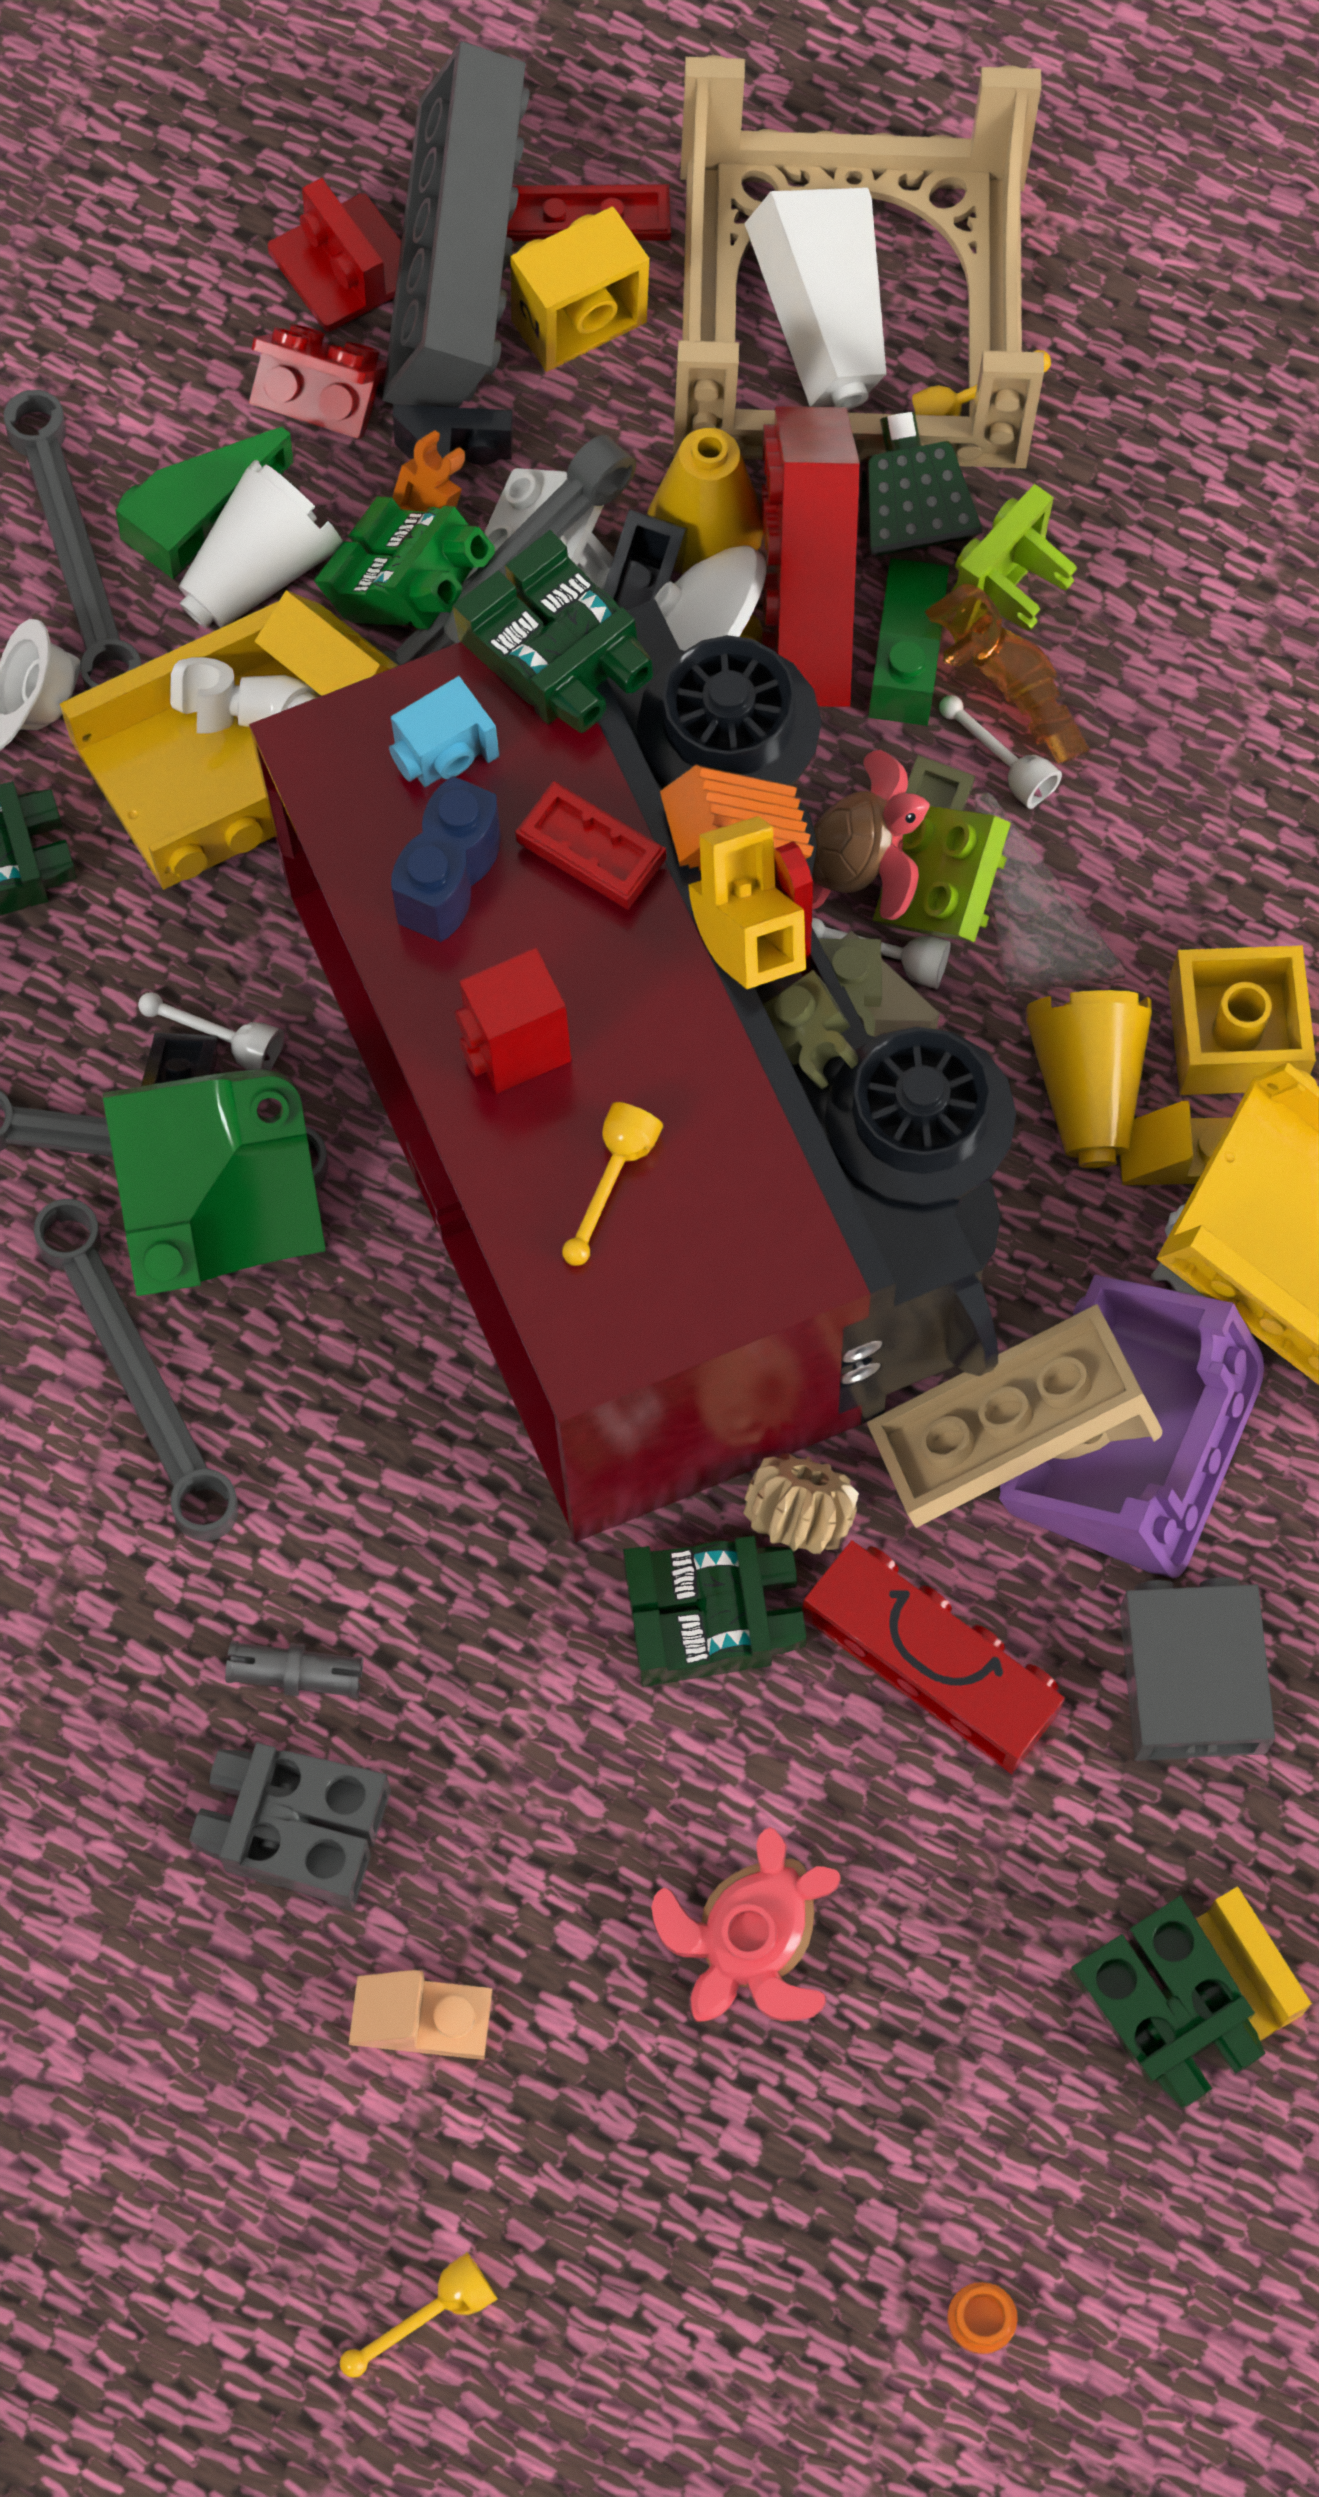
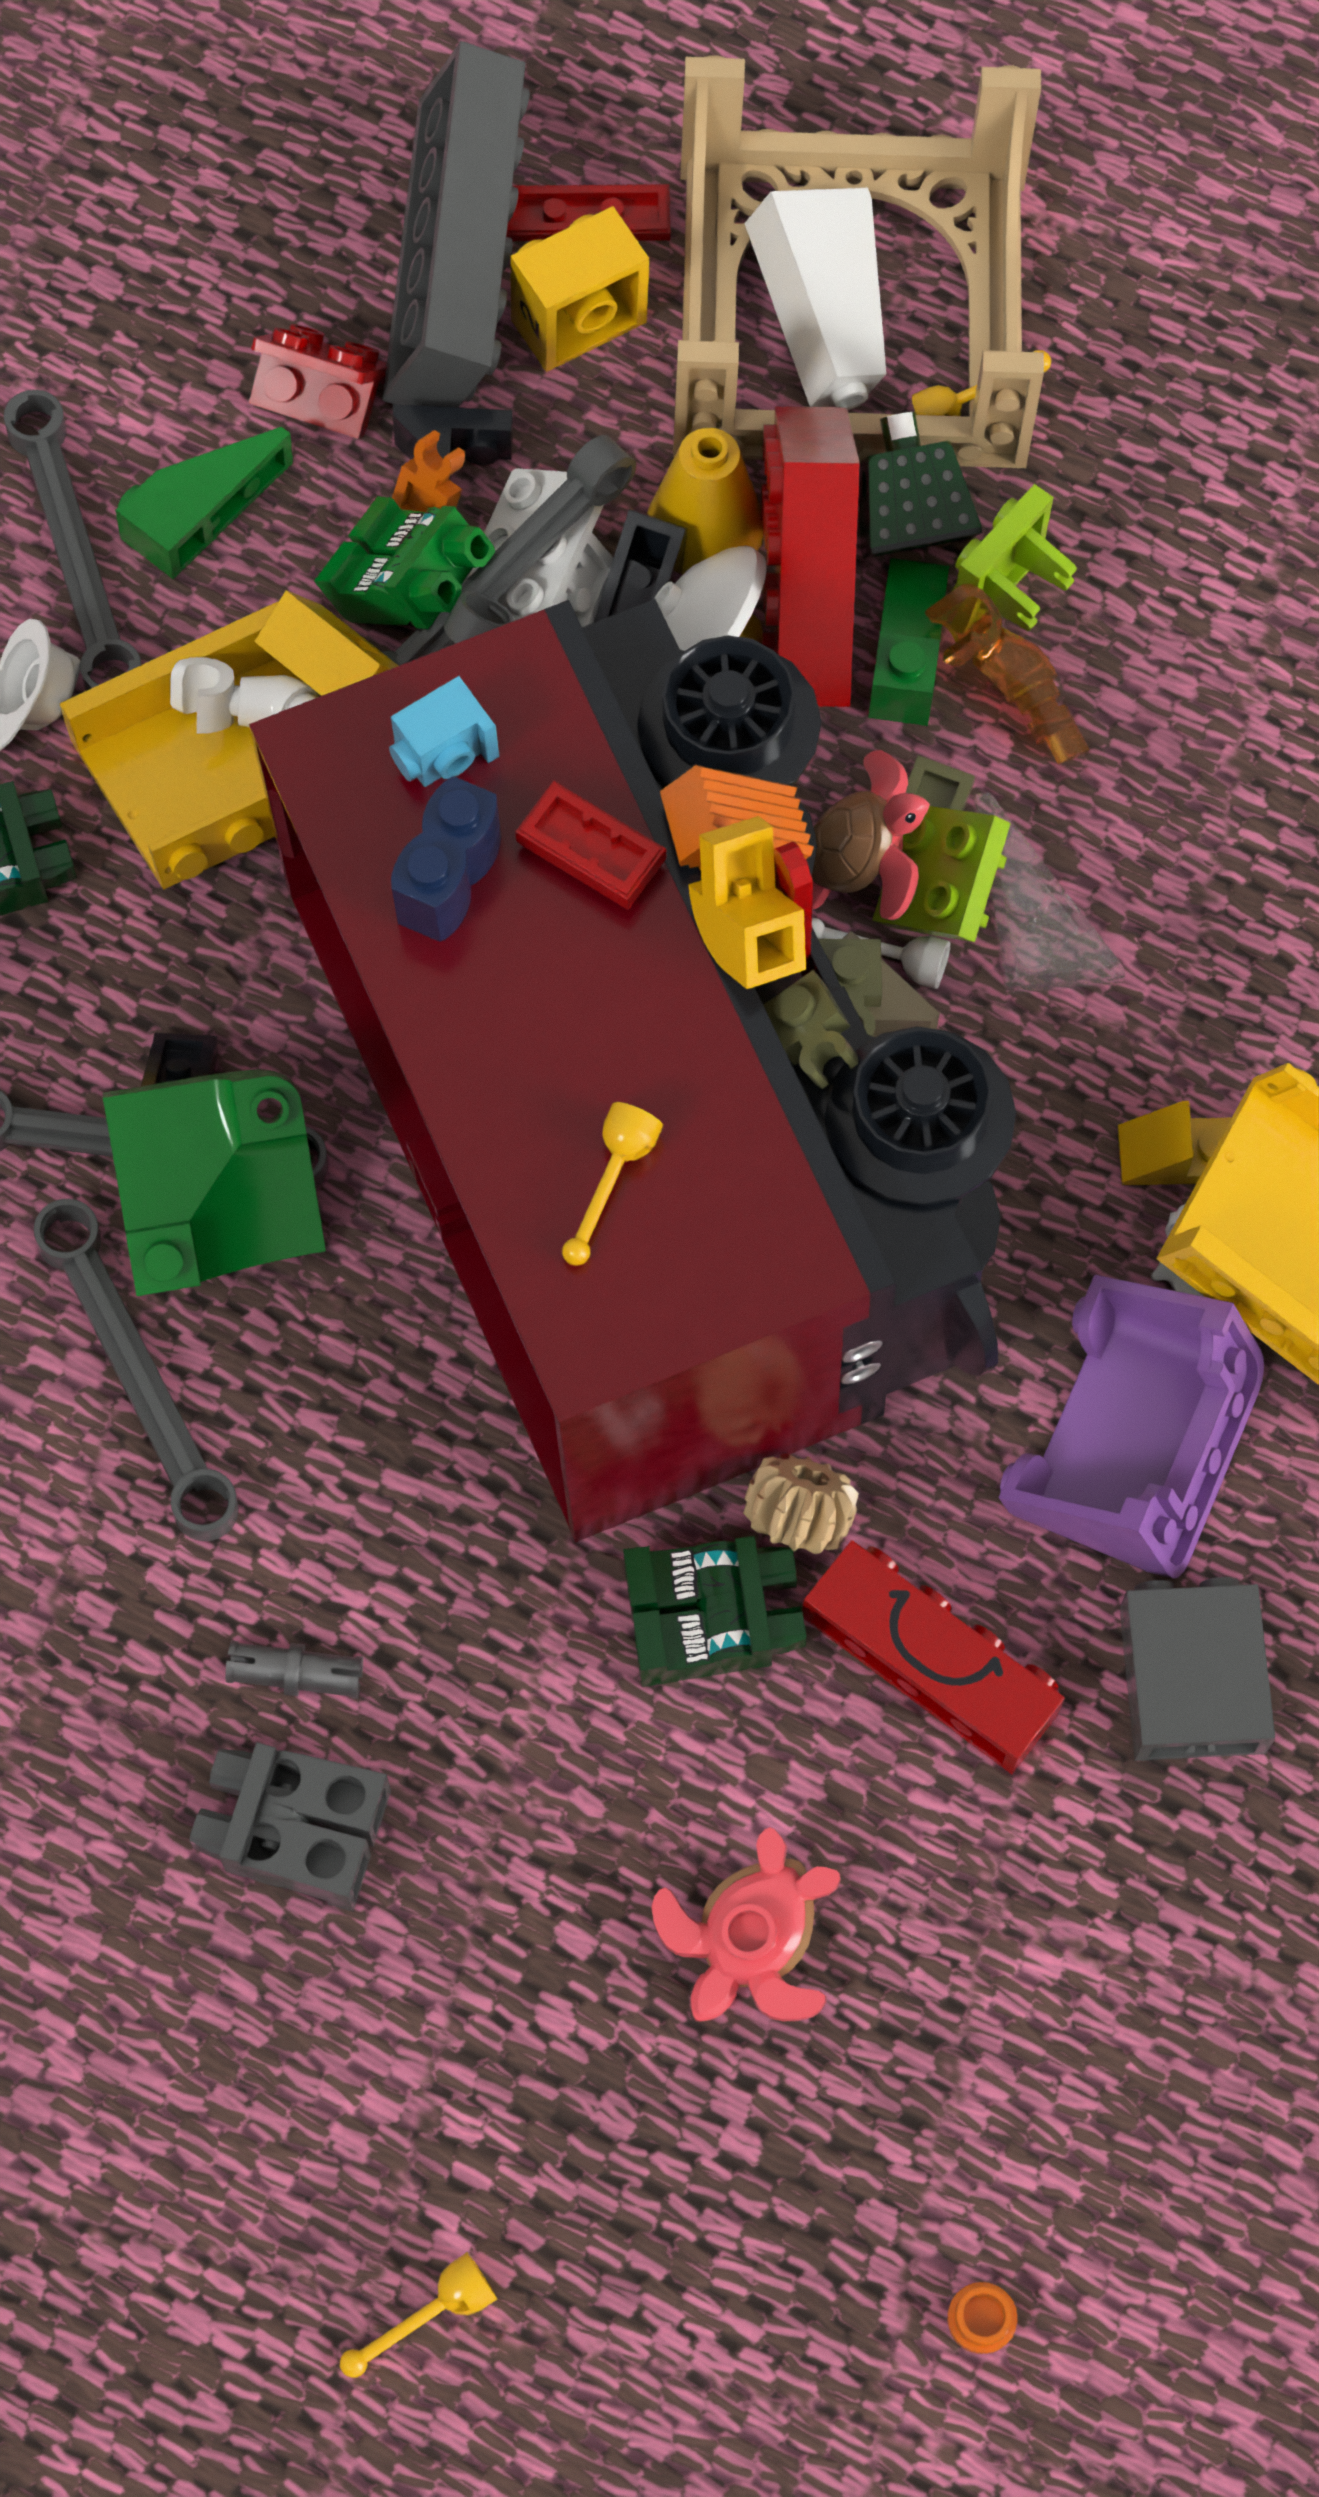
(247, 1044): white hinge -> none
(255, 548): white cone -> none
(339, 256): red bracket -> none
(420, 2015): light nougat slope -> none
(513, 1022): red brick -> none
(552, 634): dark green hips -> none
(1024, 773): white hinge -> none
(1041, 1402): tan plate -> none
(1092, 1068): yellow cone -> none
(1186, 2017): dark green hips -> none
(1238, 1016): yellow brick -> none
(1254, 1963): yellow panel -> none

